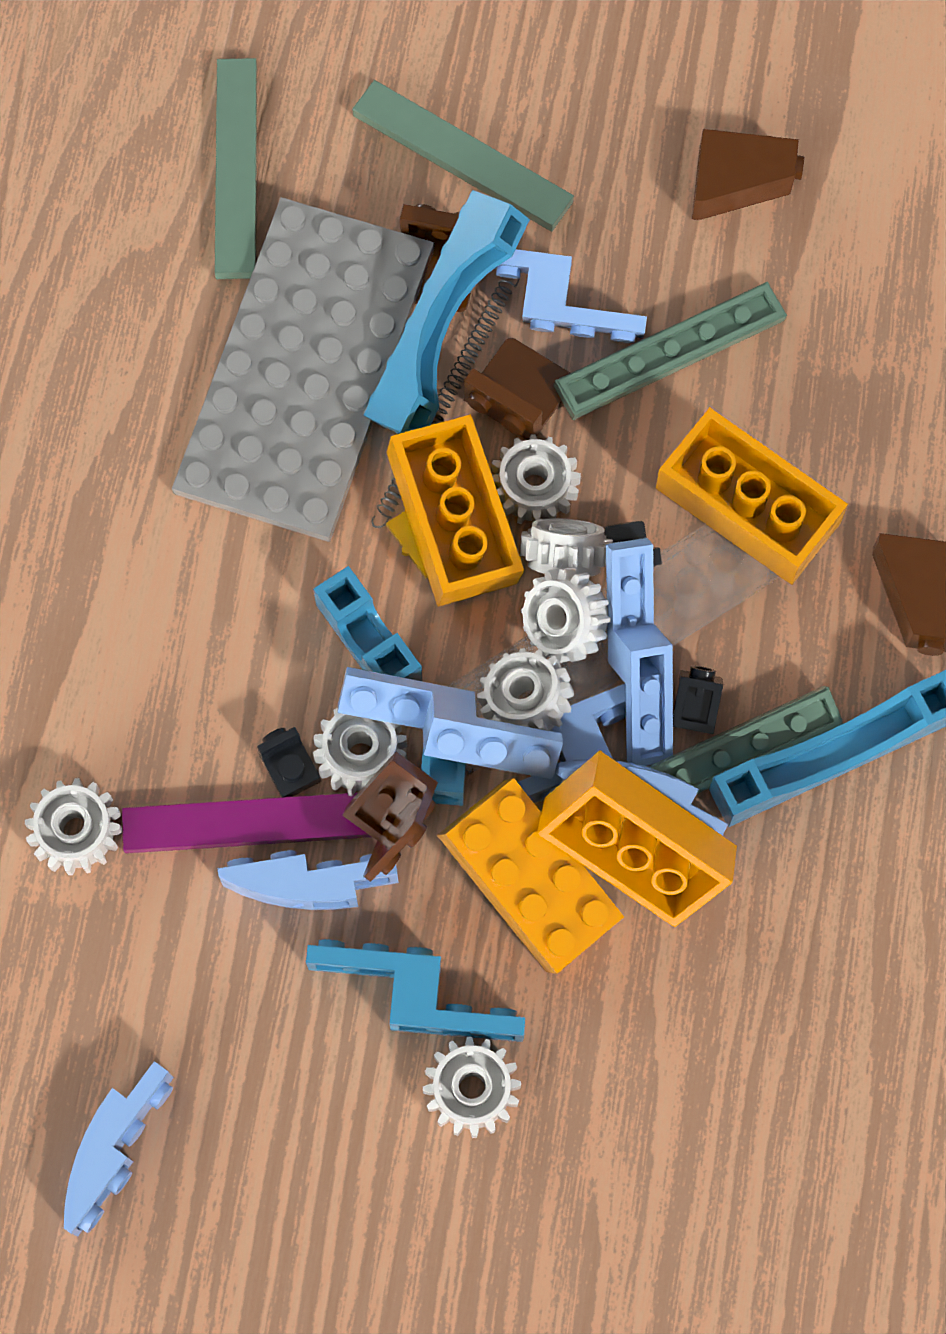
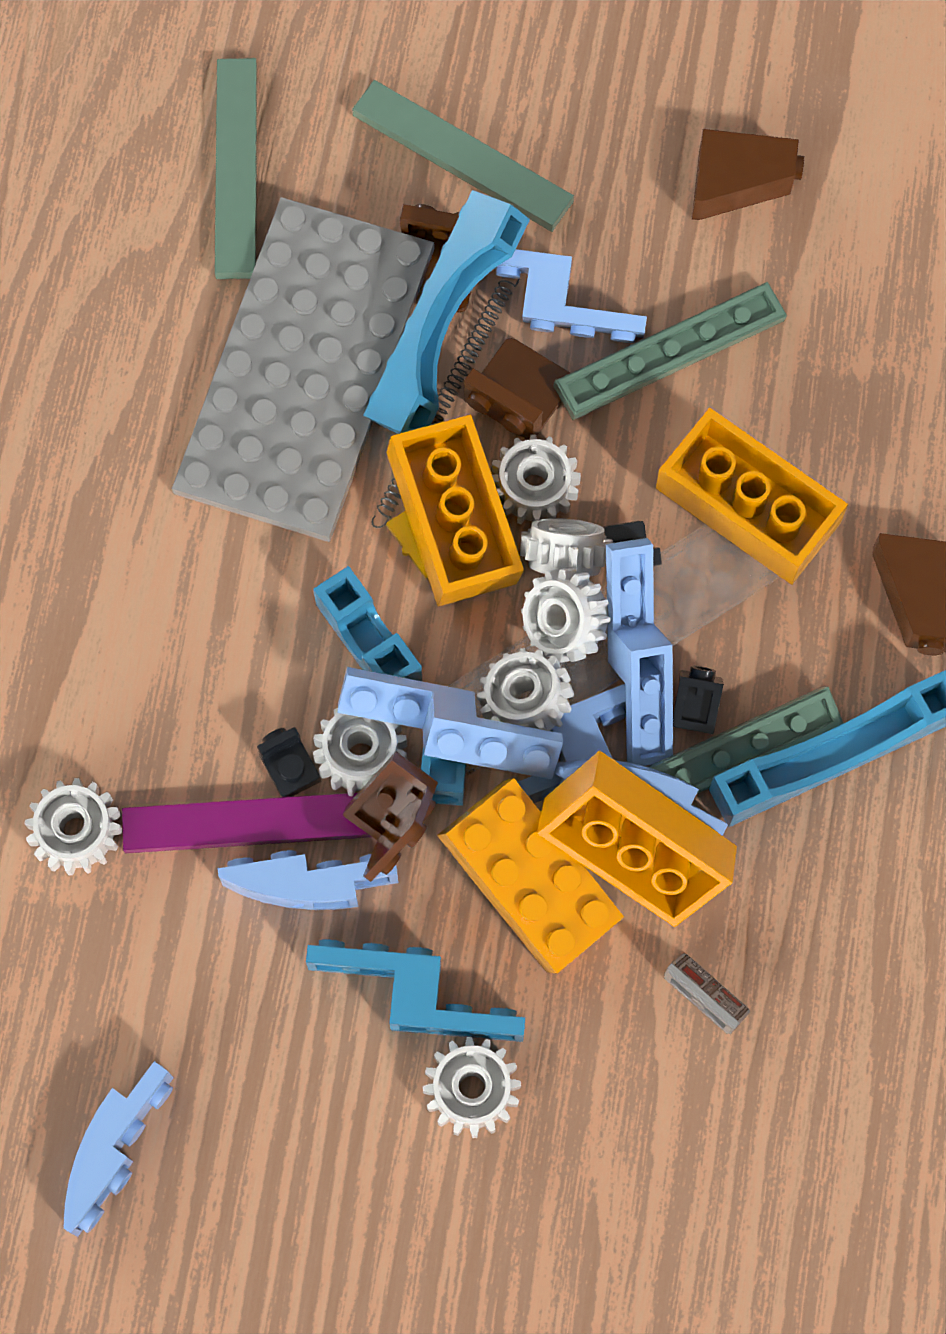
(706, 993): none -> light grey slope

